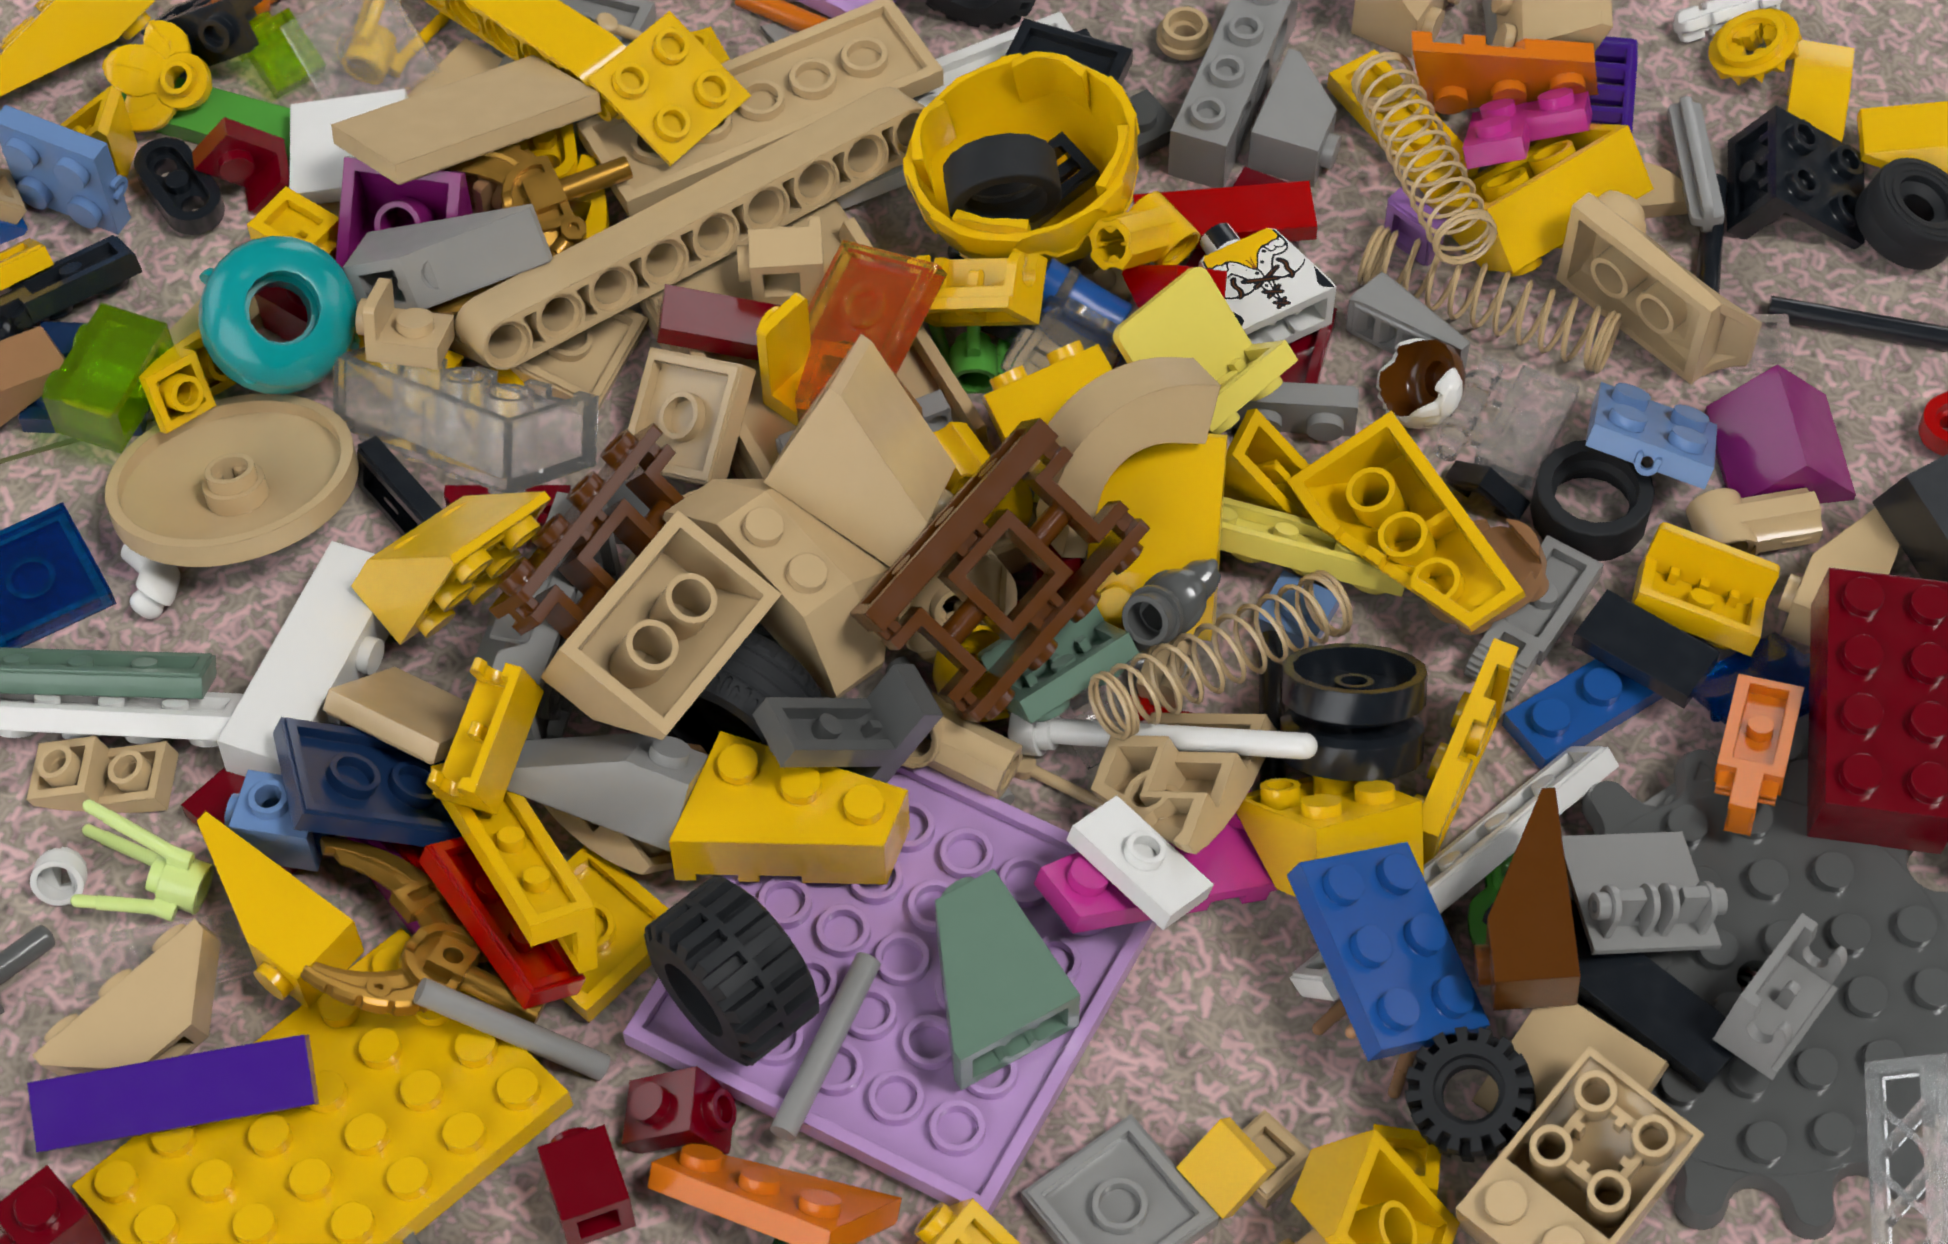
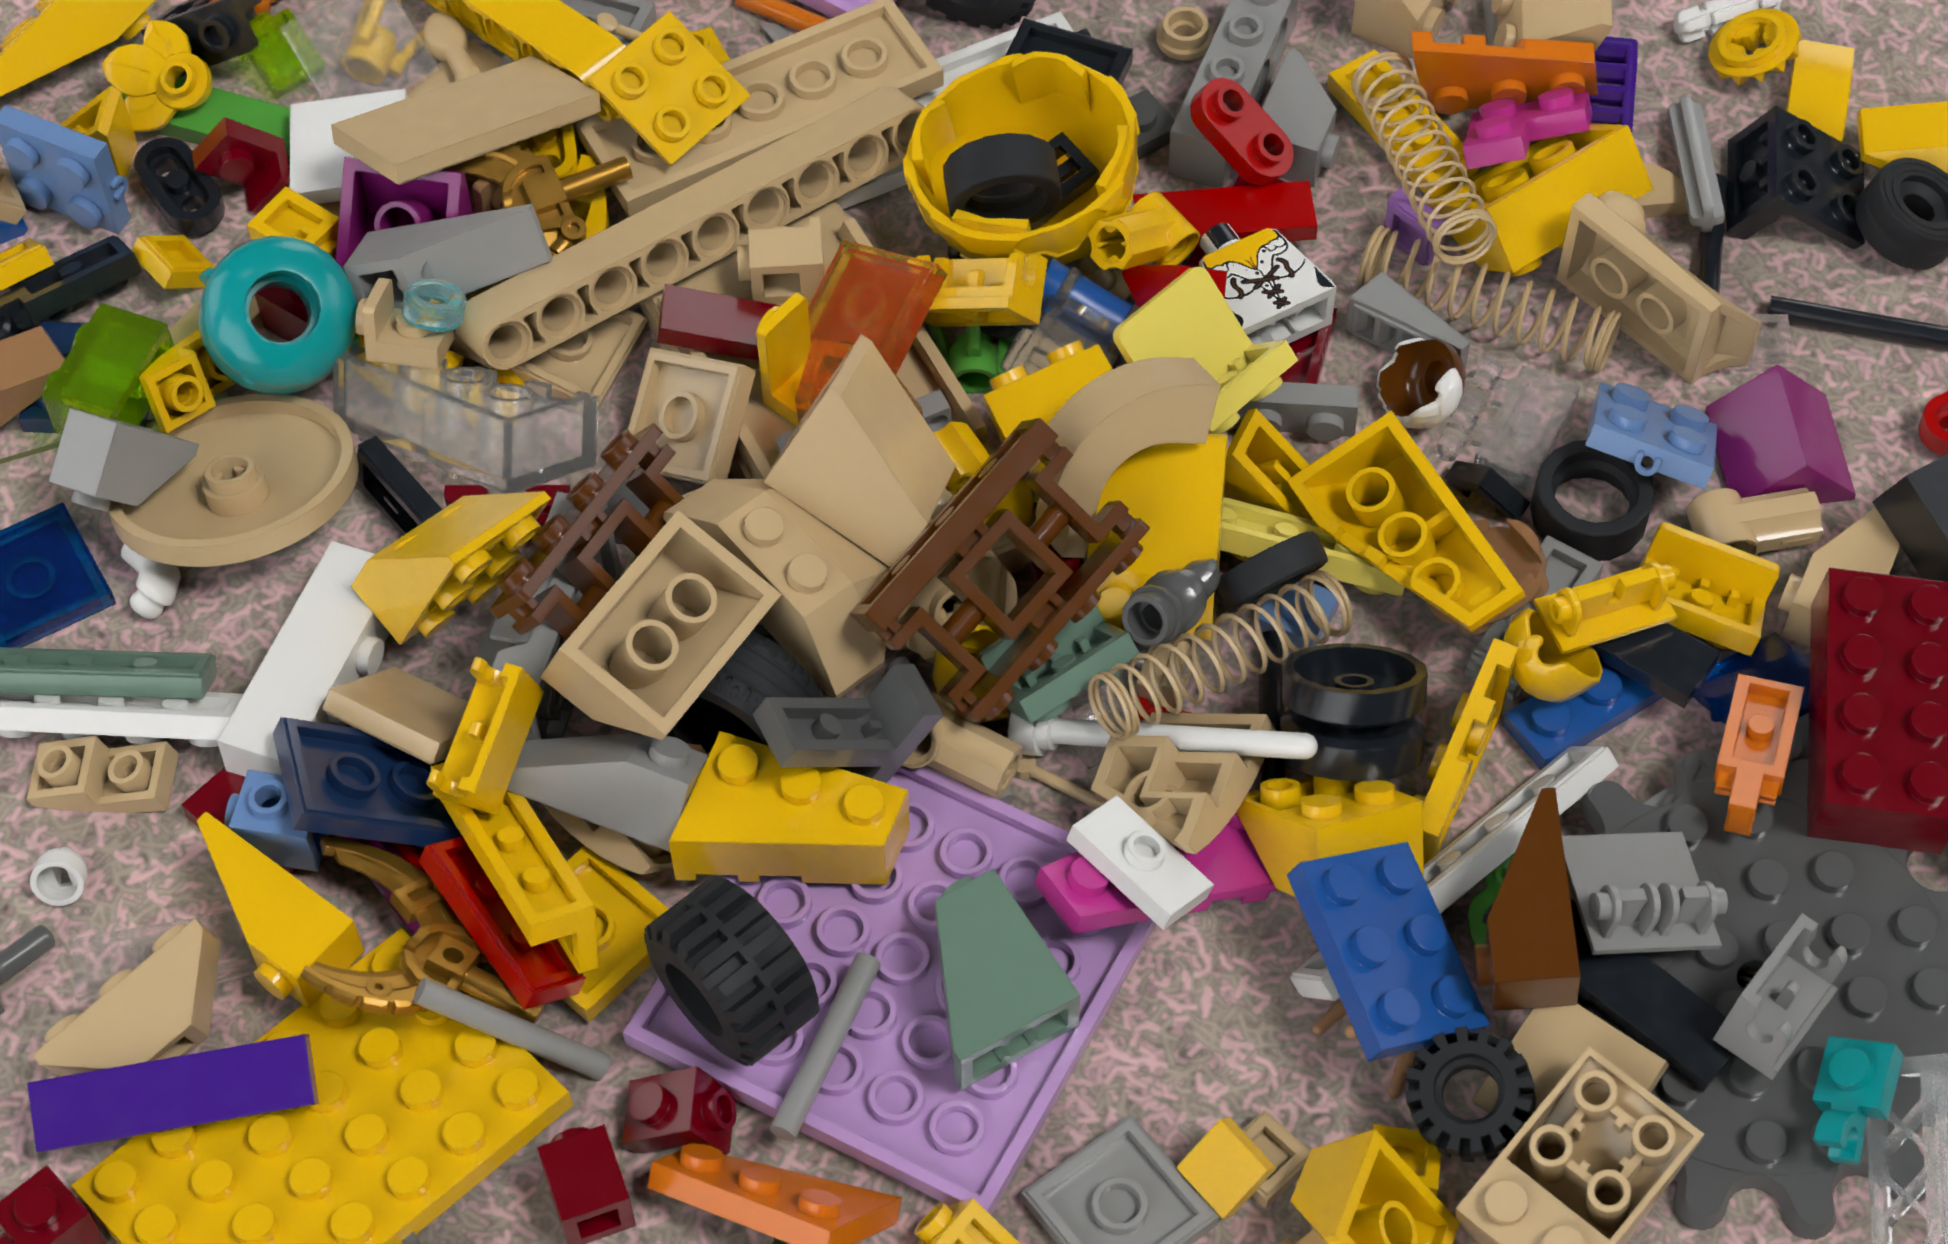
(115, 460): none -> light grey slope
(171, 260): none -> yellow tile
(174, 873): yellowish green plant -> none
(434, 305): none -> clear light blue tile
(449, 44): none -> tan piece
(1241, 132): none -> red plate
(1271, 570): none -> black tyre
(1542, 667): none -> yellow hair
(1608, 607): none -> yellow hinge
(1853, 1084): none -> teal plate

